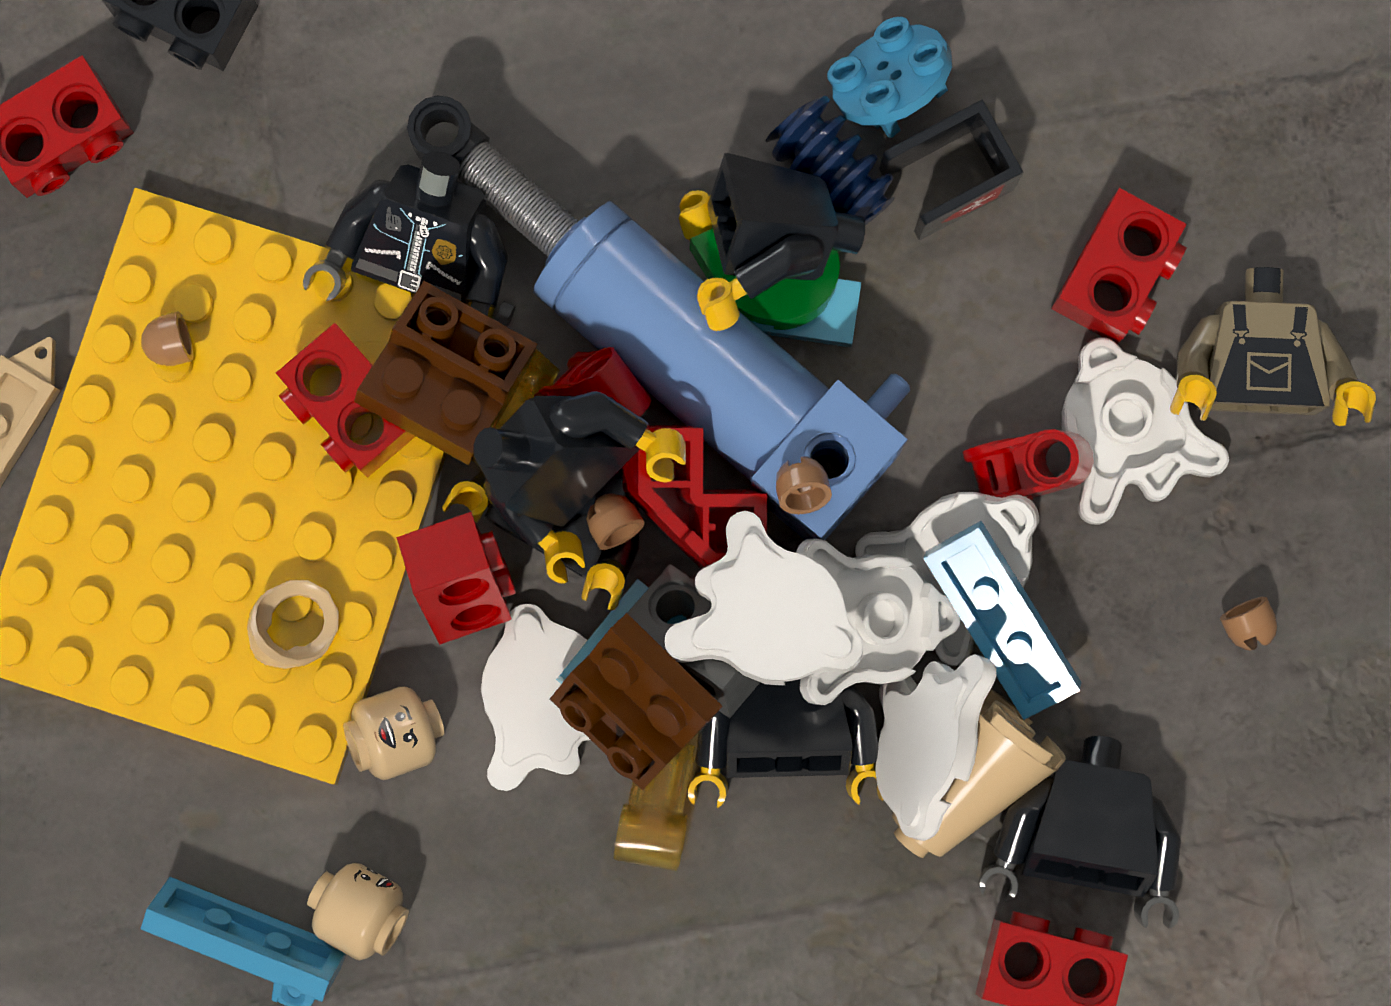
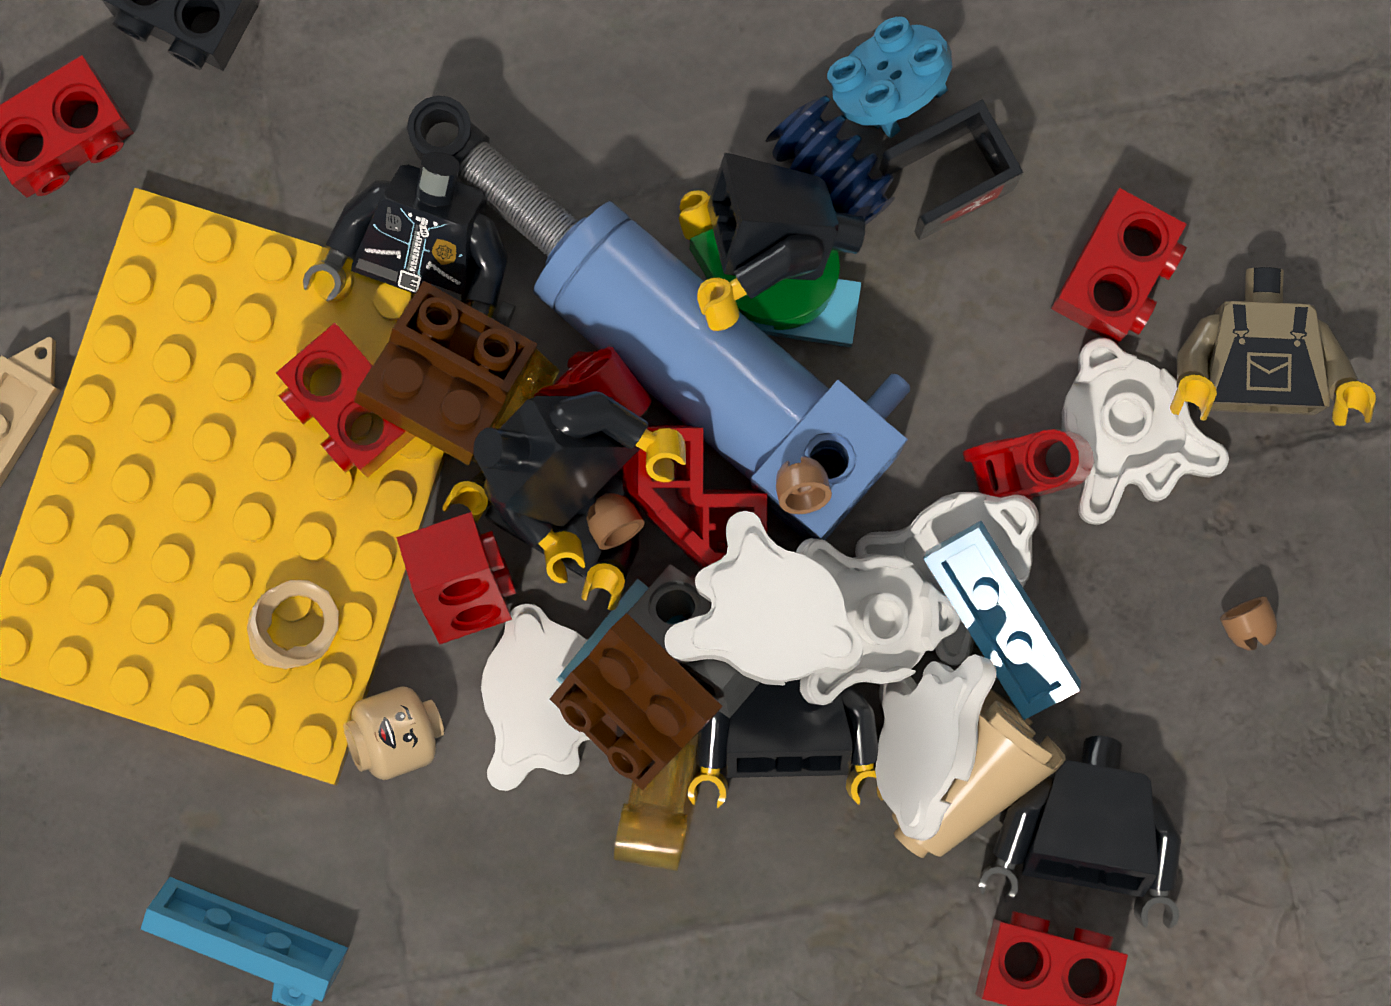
(167, 340): medium nougat hinge -> none
(357, 911): tan head -> none

